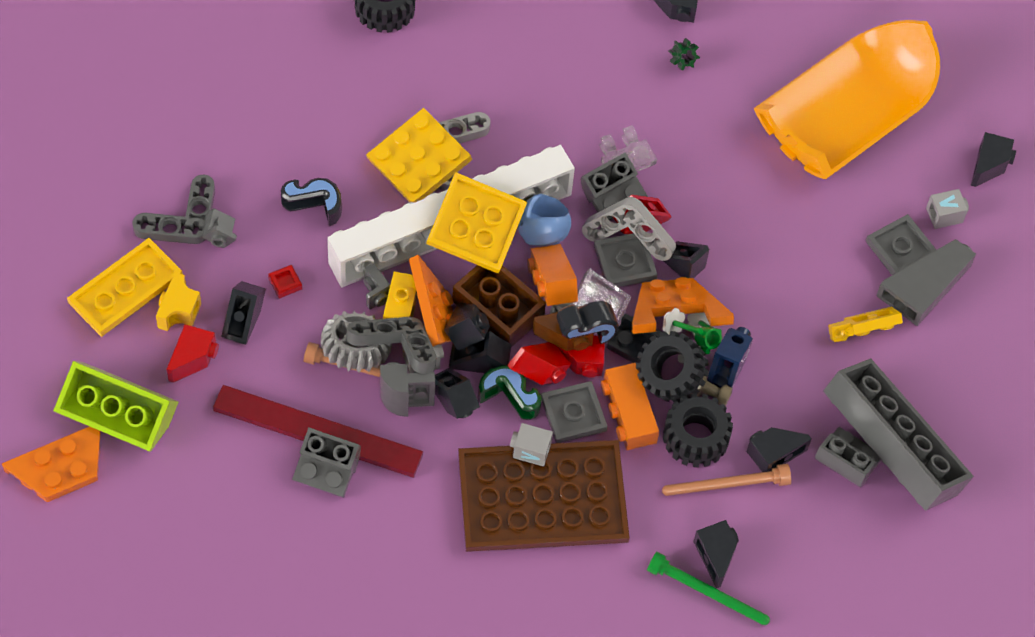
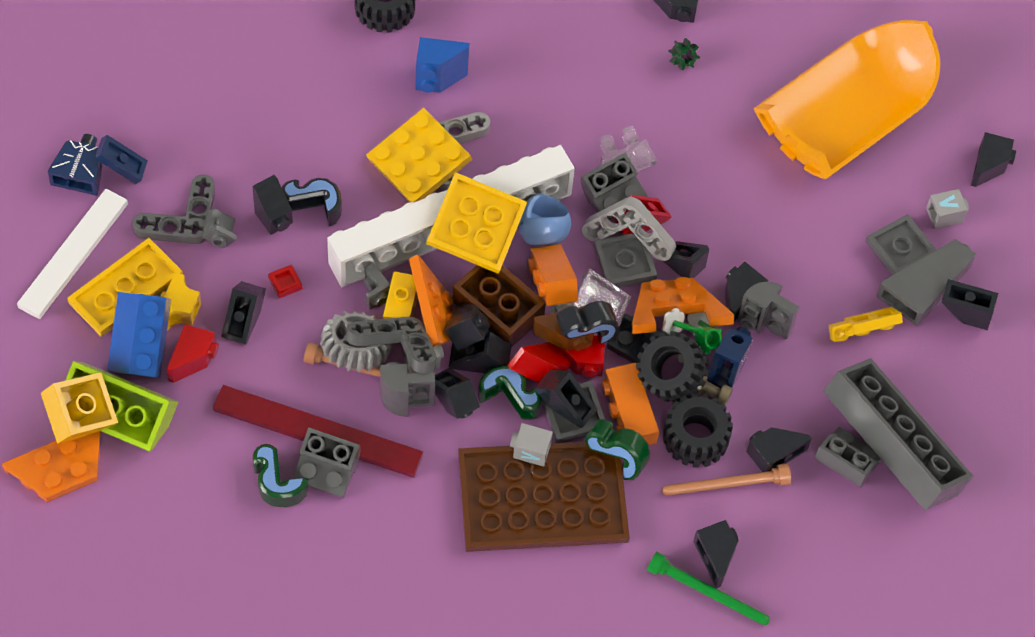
(72, 254): none -> white tile
(77, 167): none -> dark blue torso
(78, 407): none -> yellow slope
(121, 159): none -> dark blue plate
(139, 334): none -> blue slope
(270, 488): none -> dark green animal
(272, 205): none -> black slope
(440, 64): none -> blue slope
(566, 397): none -> black slope
(621, 444): none -> dark green animal
(737, 284): none -> black slope
(766, 307): none -> dark grey brick
(970, 303): none -> black slope

